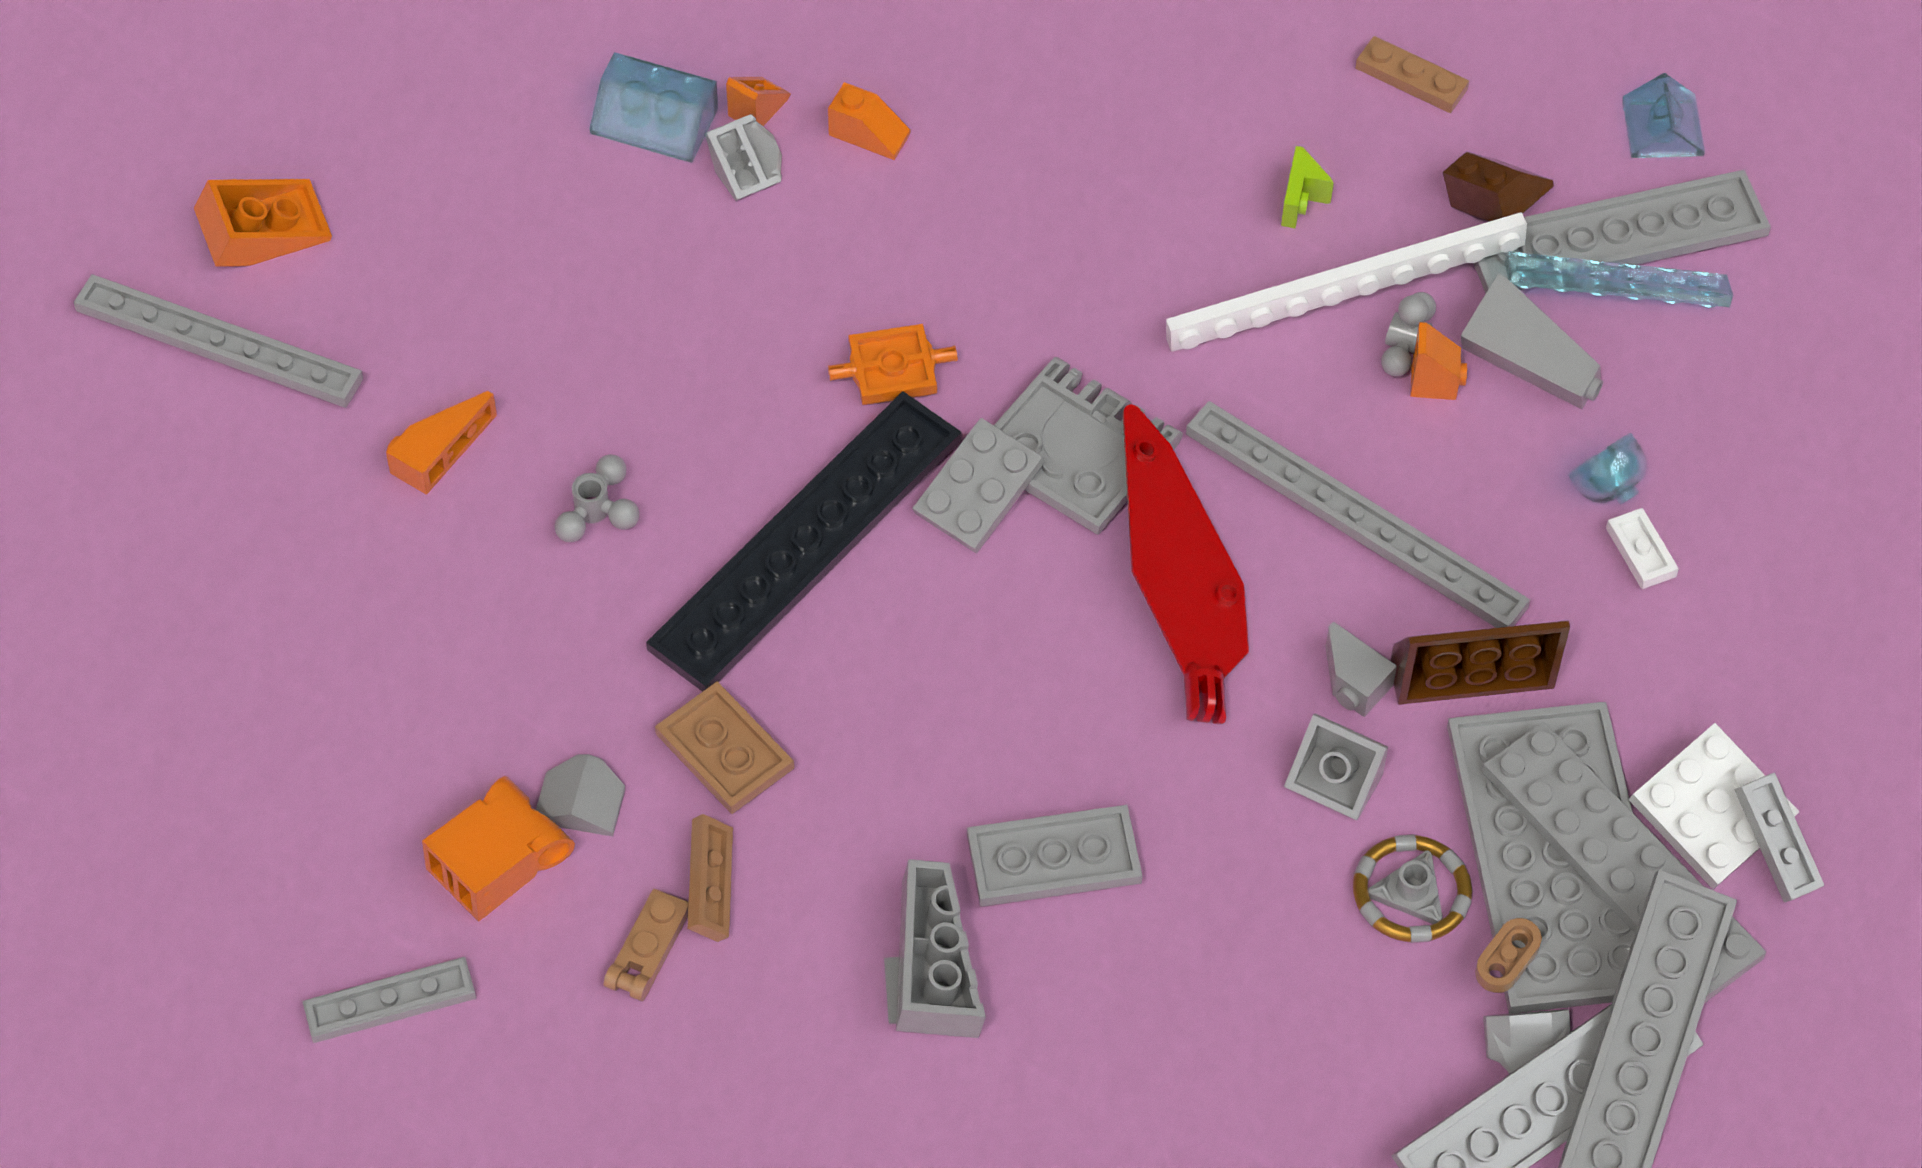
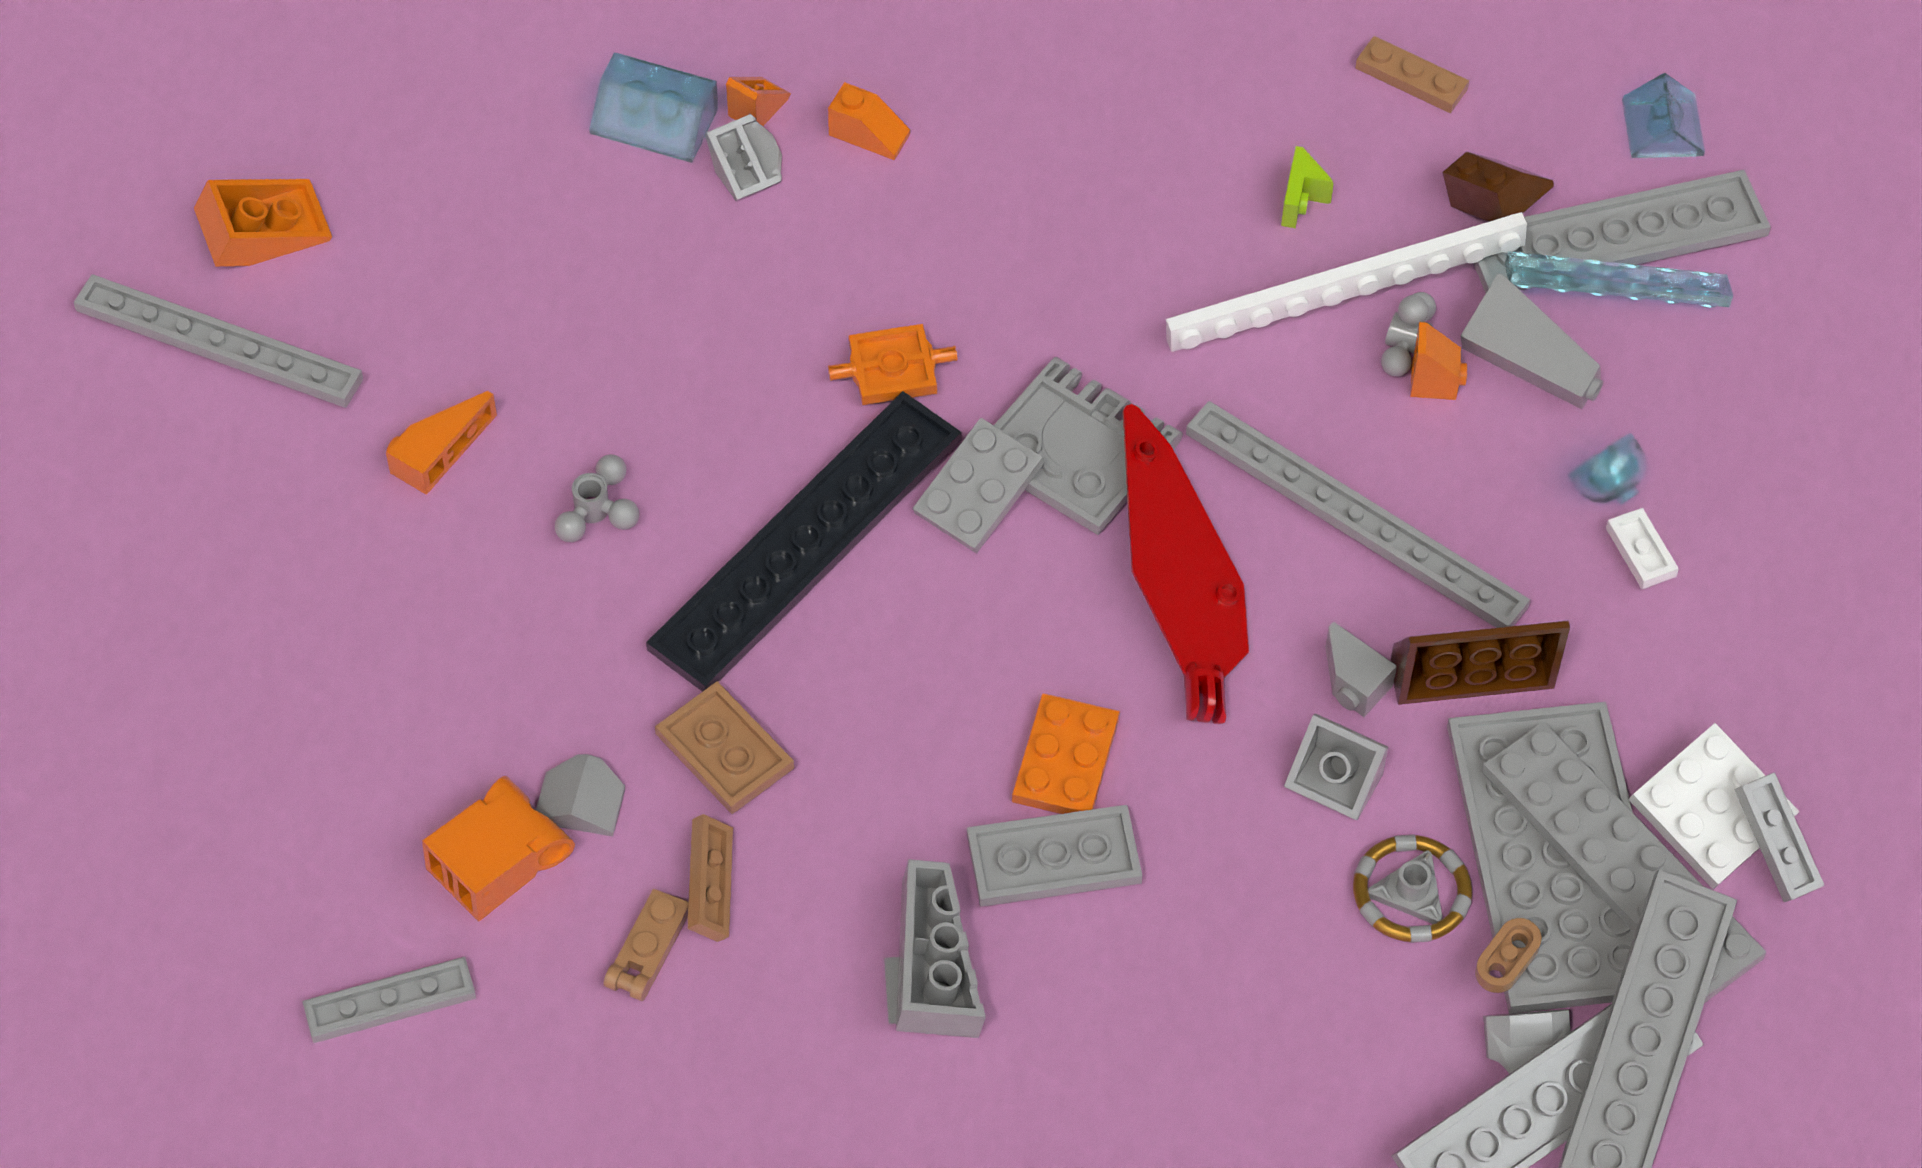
(1065, 755): none -> orange plate

